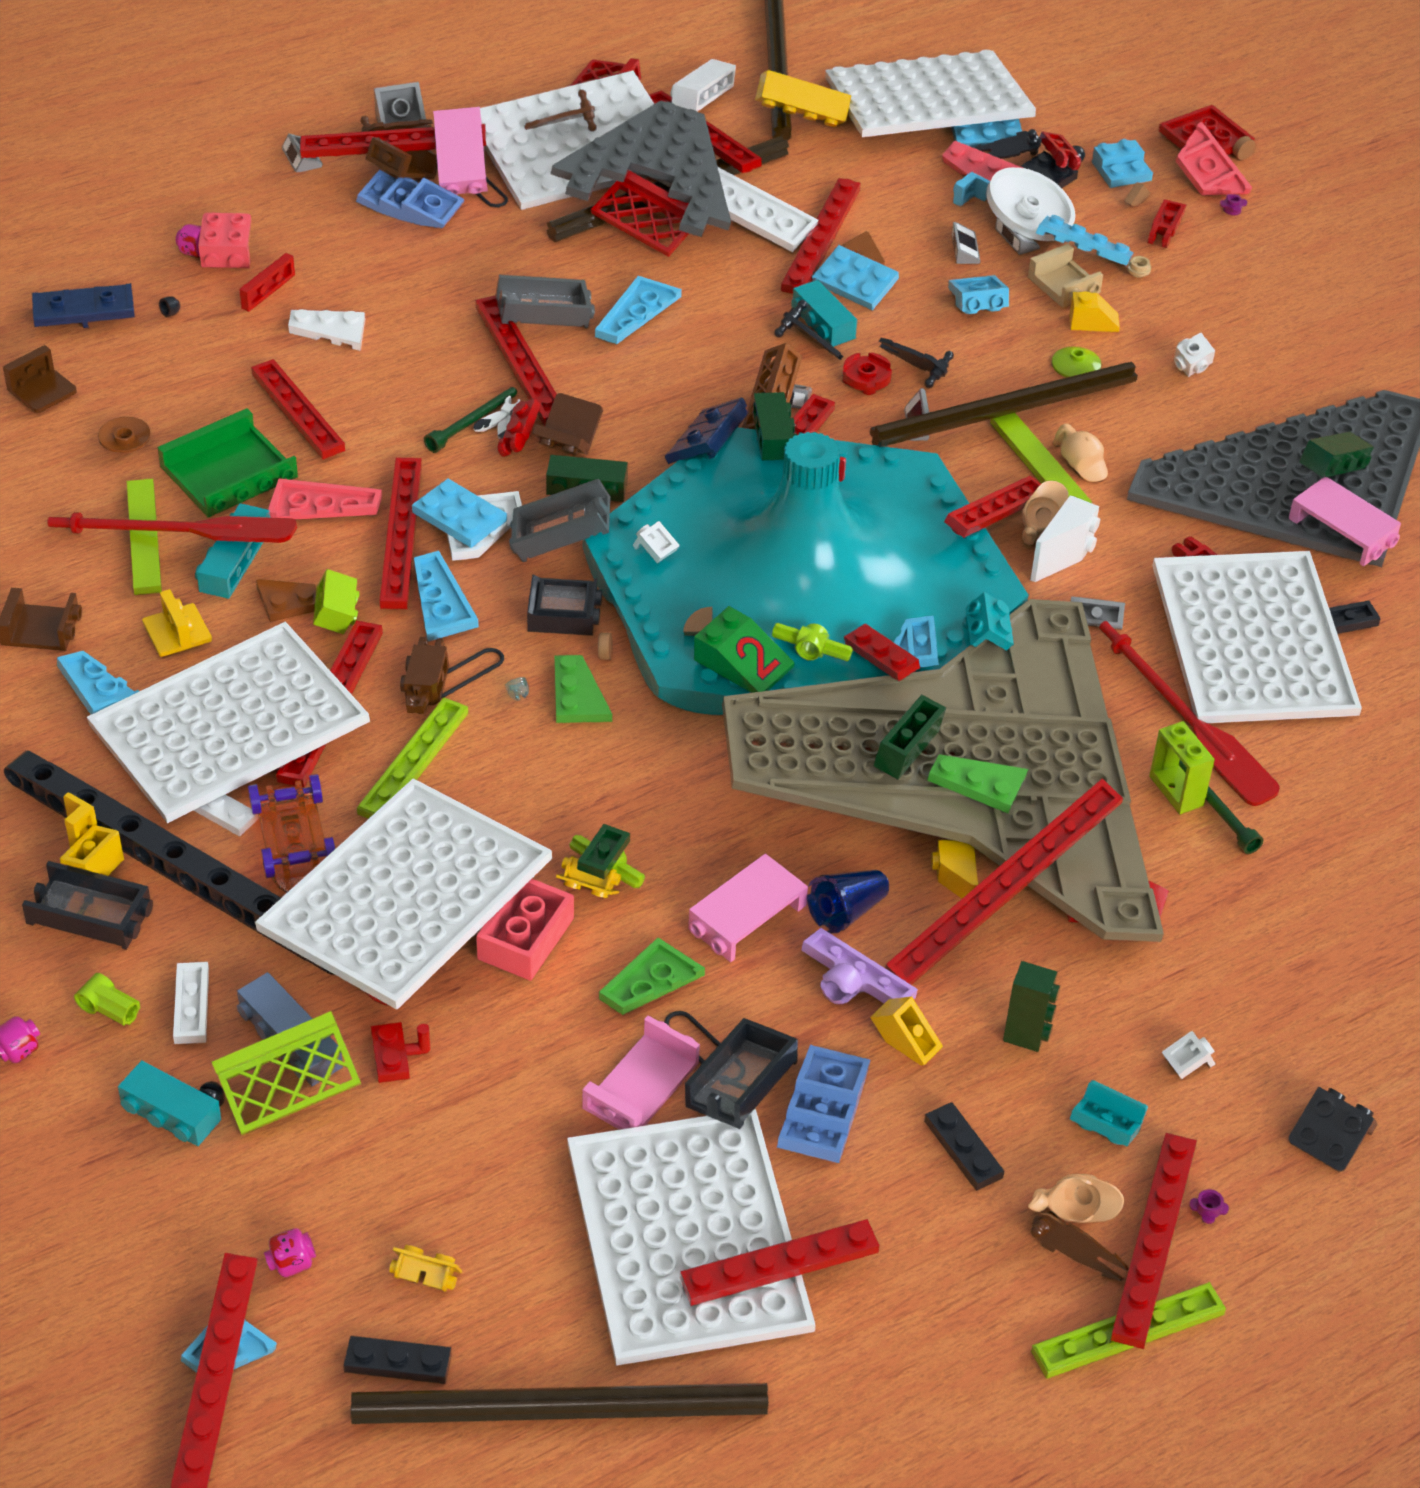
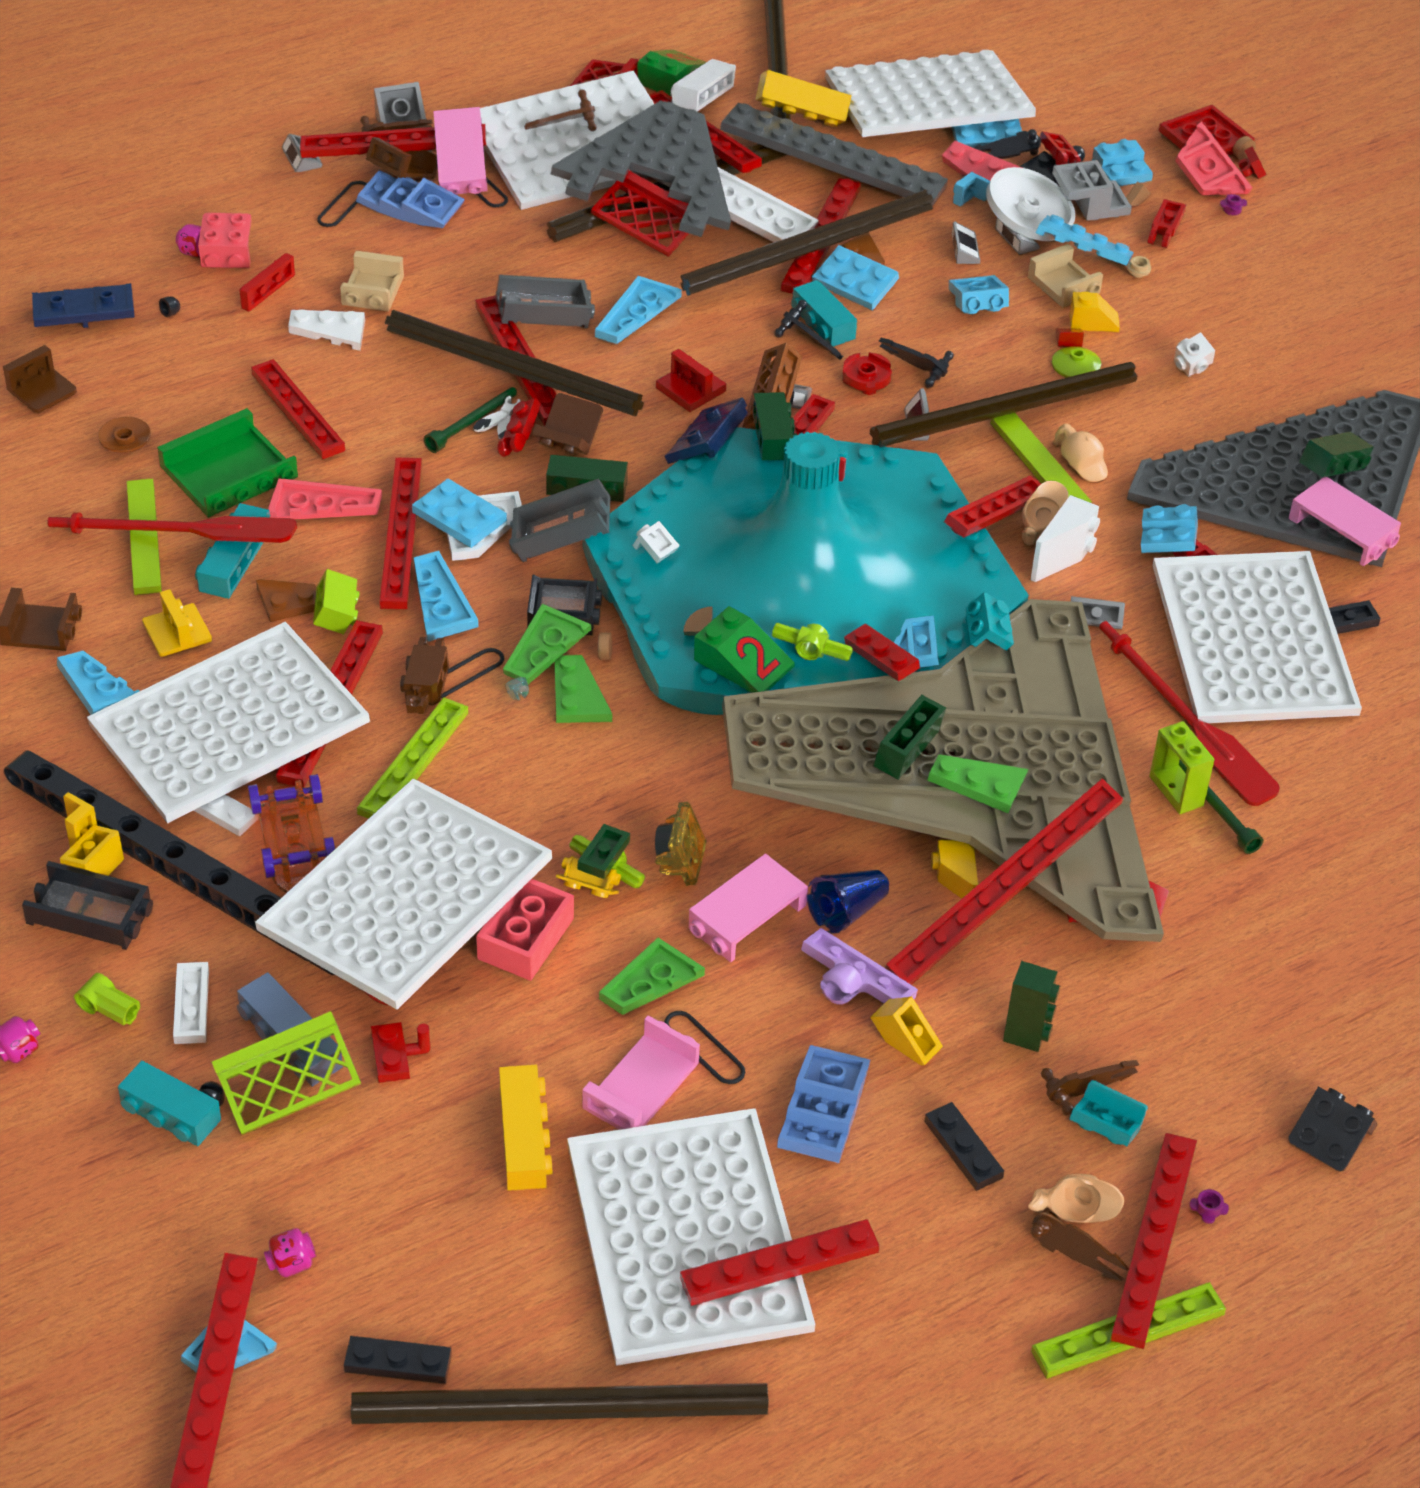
(334, 201): none -> black piece
(373, 281): none -> tan panel
(437, 1269): yellow hinge -> none
(515, 363): none -> dark brown axle
(523, 1127): none -> yellow brick
(544, 642): none -> bright green wing
(664, 68): none -> green slope
(680, 845): none -> clear yellow piece
(689, 382): none -> red bracket
(740, 1072): black door -> none
(806, 242): none -> dark brown axle
(831, 152): none -> dark grey plate
(1069, 337): none -> red slope
(1076, 1084): none -> reddish brown piece
(1091, 190): none -> light grey bracket
(1169, 529): none -> medium azure plate
(1189, 1054): white bracket -> none
(1251, 164): none -> red tile

